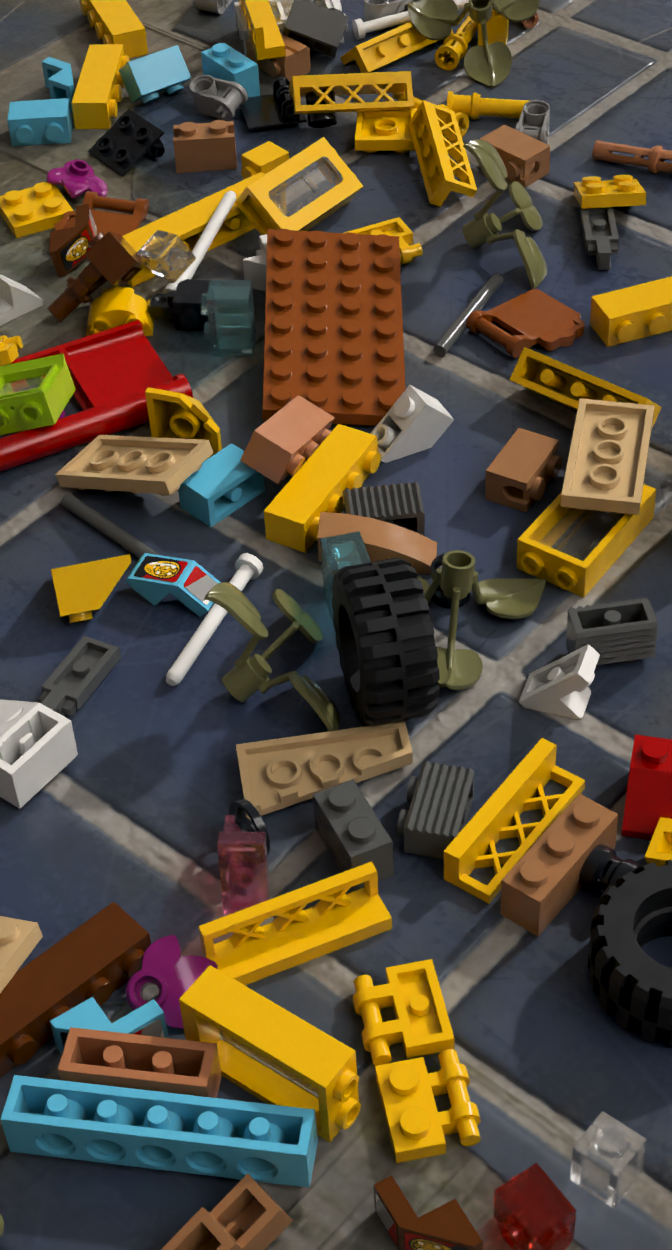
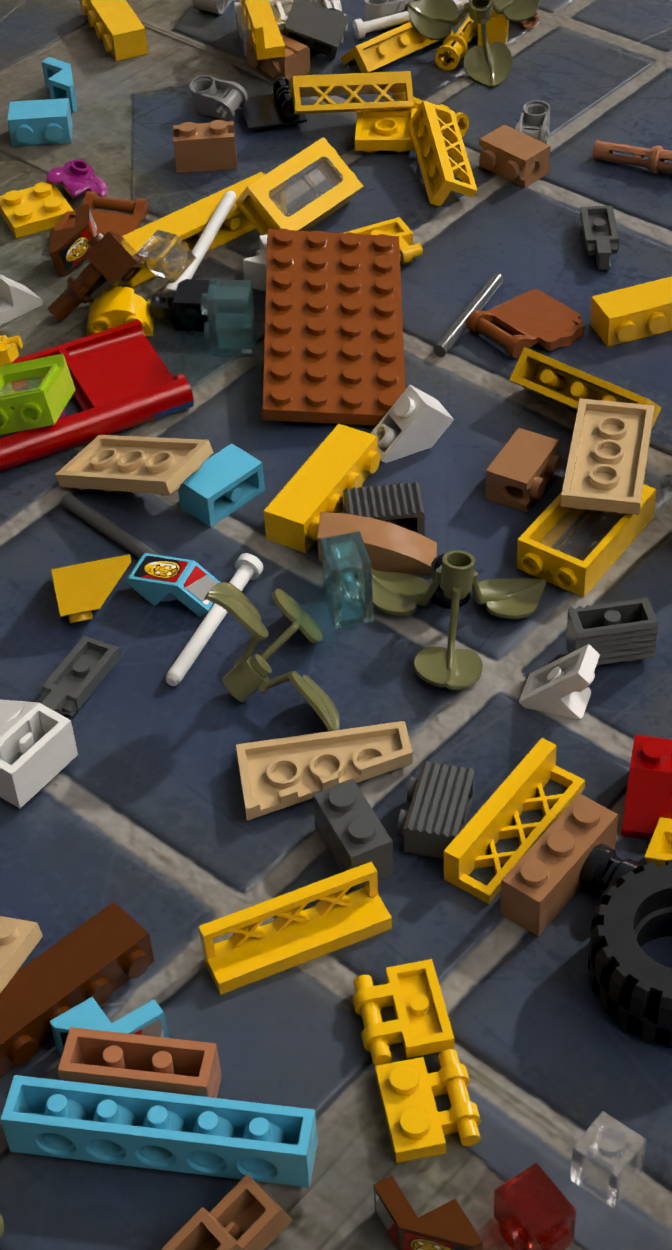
(99, 87): yellow brick -> none
(128, 142): black hinge -> none
(155, 74): medium azure brick -> none
(170, 973): magenta plate -> none
(180, 417): yellow slope -> none
(230, 65): medium azure brick -> none
(243, 858): clear pink piece -> none
(262, 159): yellow brick -> none
(273, 1051): yellow piece -> none
(287, 439): nougat brick -> none
(320, 120): black wheel -> none
(385, 641): black tyre -> none
(476, 106): yellow pin -> none
(486, 226): olive plant -> none
(609, 193): yellow plate -> none

